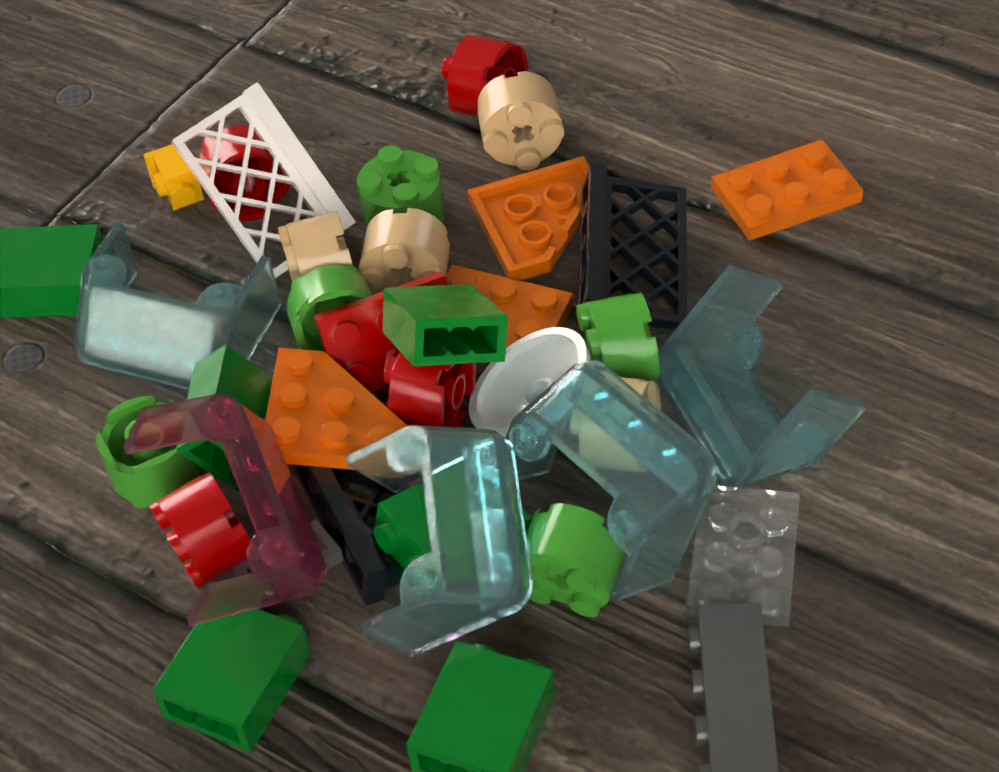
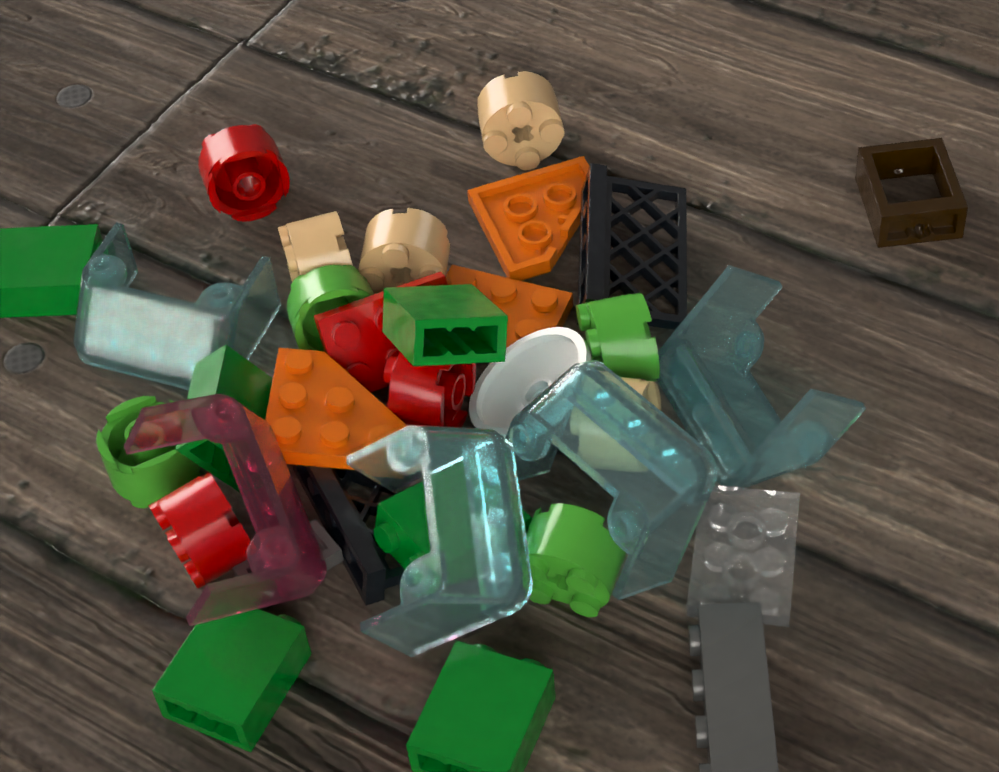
(173, 177): yellow brick -> none
(287, 153): white fence -> none
(398, 182): bright green brick -> none
(477, 63): red brick -> none
(786, 189): orange plate -> none
(896, 222): none -> dark brown window

